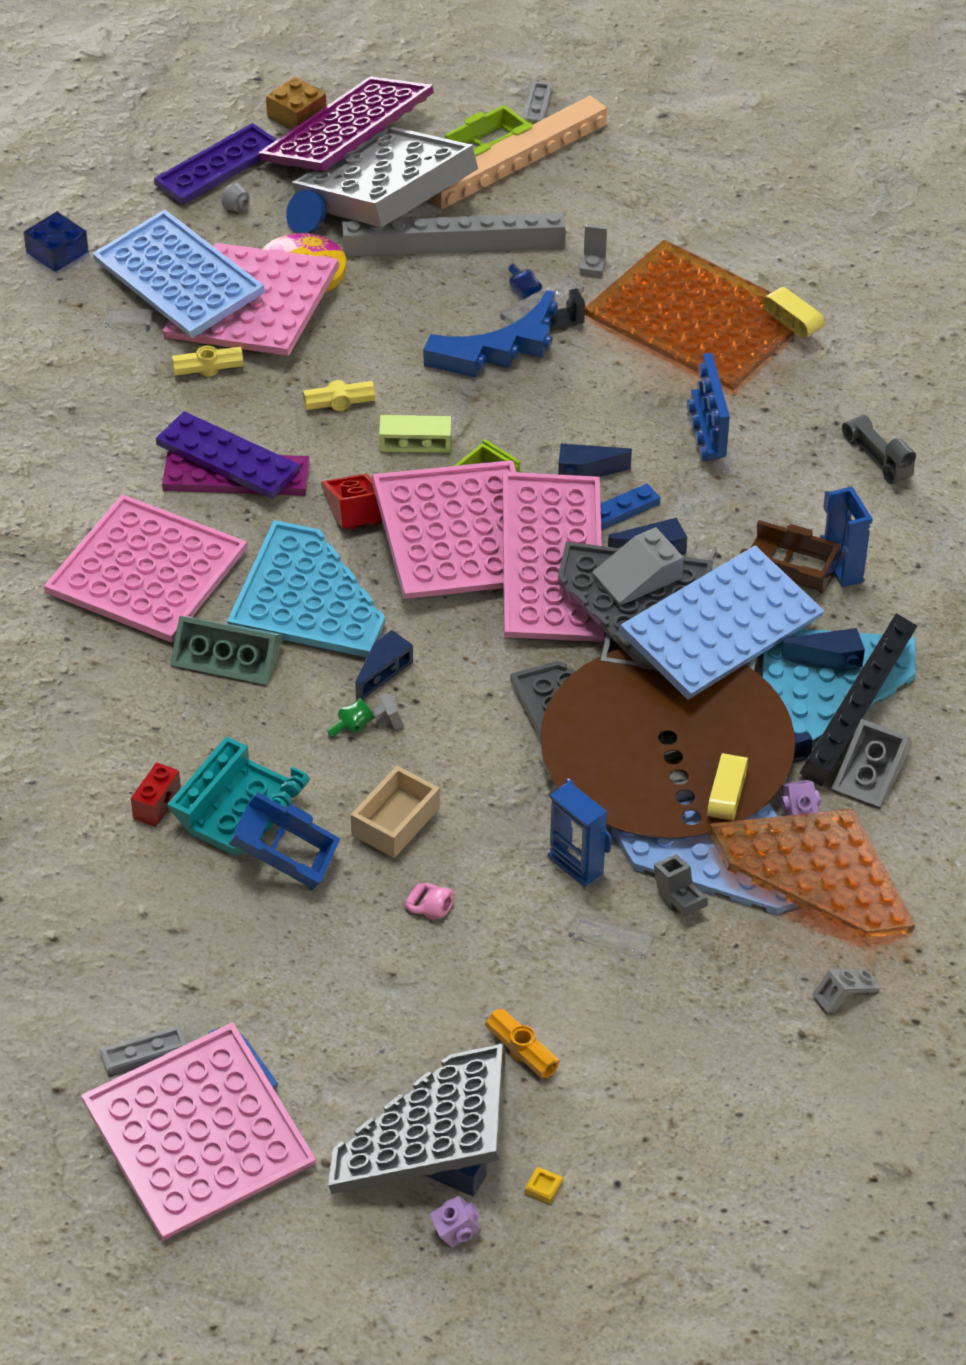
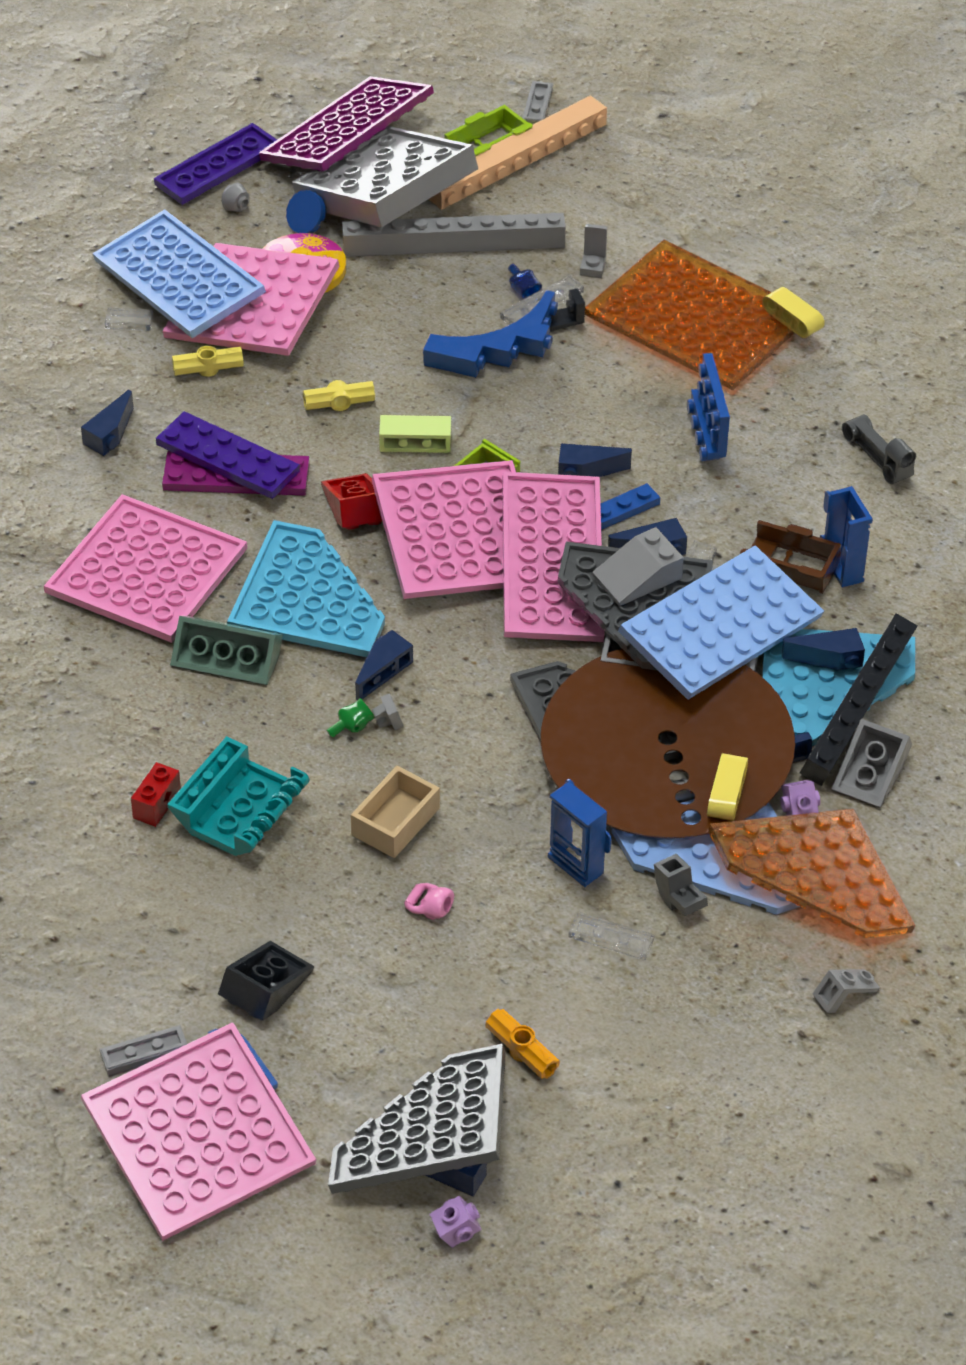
(56, 241): clear blue brick -> none
(107, 427): none -> dark blue slope
(264, 979): none -> black slope
(294, 102): pearl gold brick -> none
(295, 821): blue piece -> none
(543, 1185): yellow tile -> none

